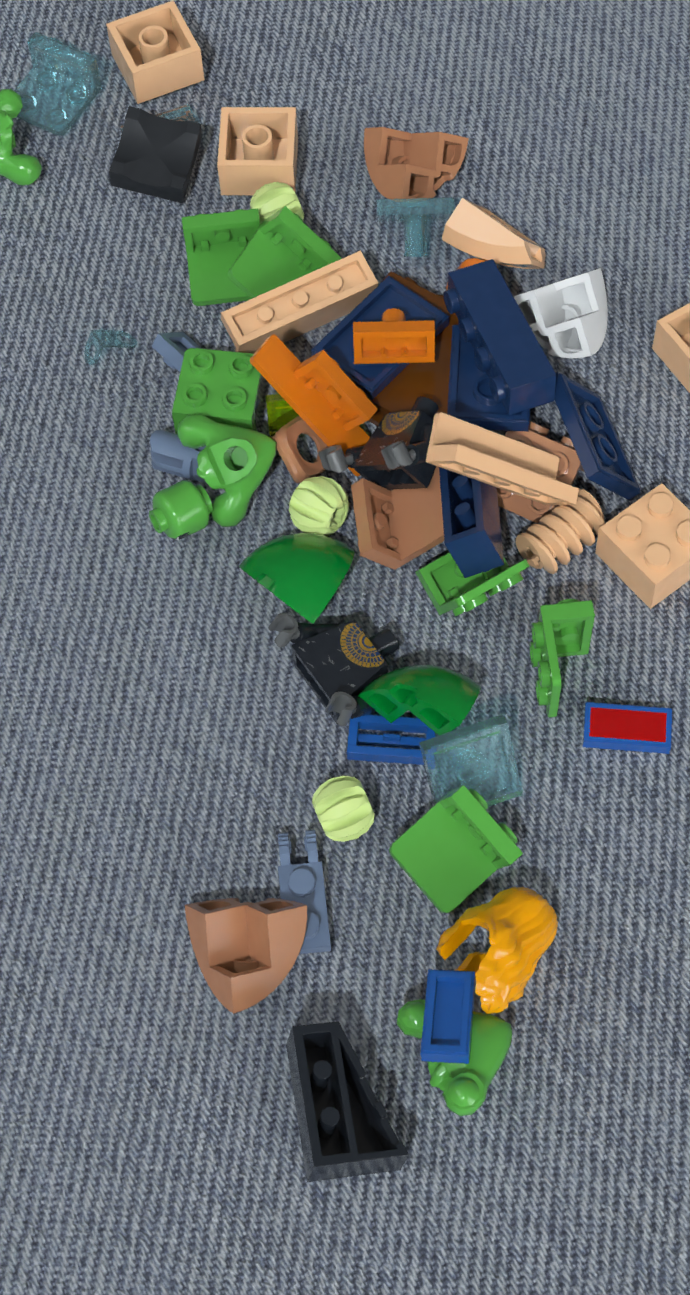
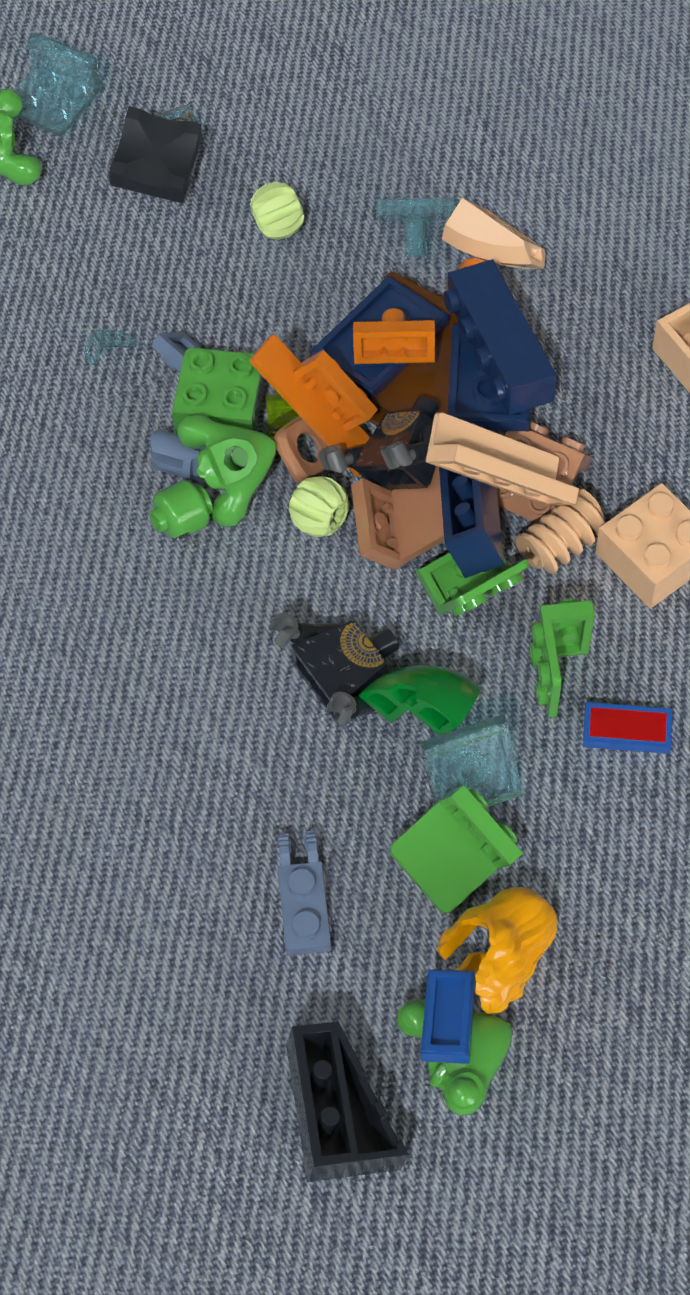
(155, 52): light nougat brick -> none
(212, 248): bright green bracket -> none
(245, 946): nougat brick -> none
(257, 148): light nougat brick -> none
(279, 253): bright green bracket -> none
(300, 304): light nougat panel -> none
(301, 570): green brick -> none
(343, 808): yellowish green piece -> none
(385, 754): blue tile -> none
(411, 163): nougat brick -> none
(568, 314): white brick -> none
(594, 438): dark blue tile -> none

